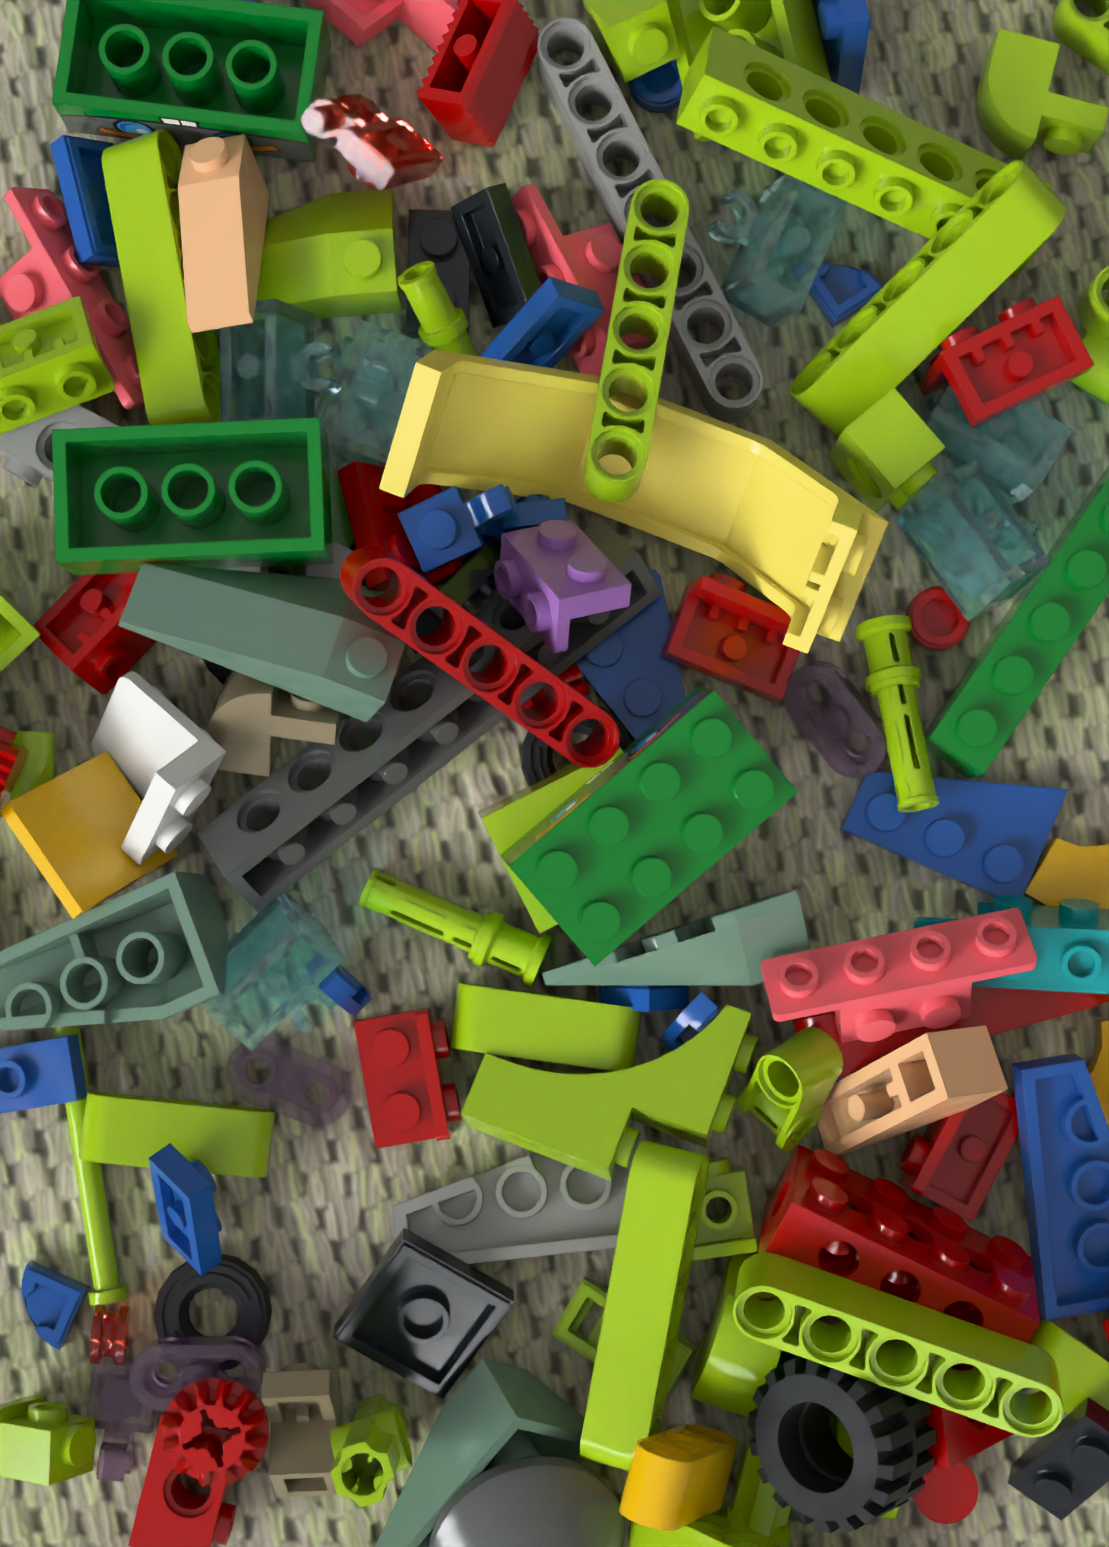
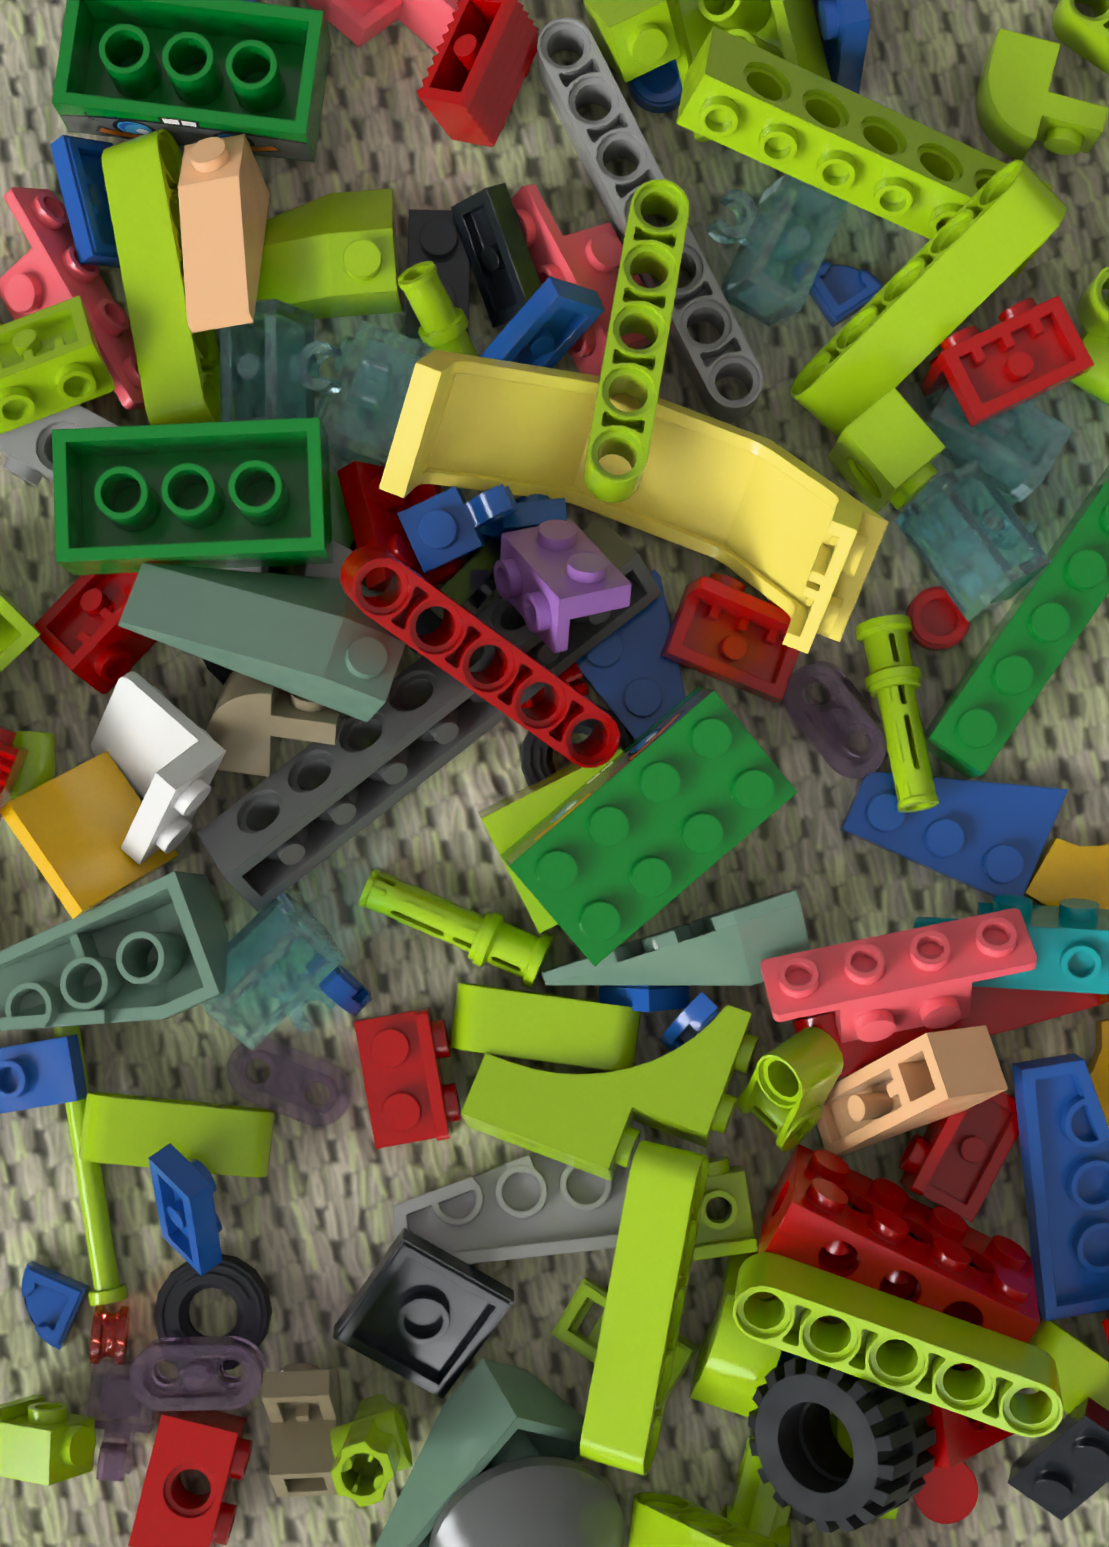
(229, 1406): red gear -> none
(379, 148): clear red plate -> none
(678, 1476): yellow beam -> none

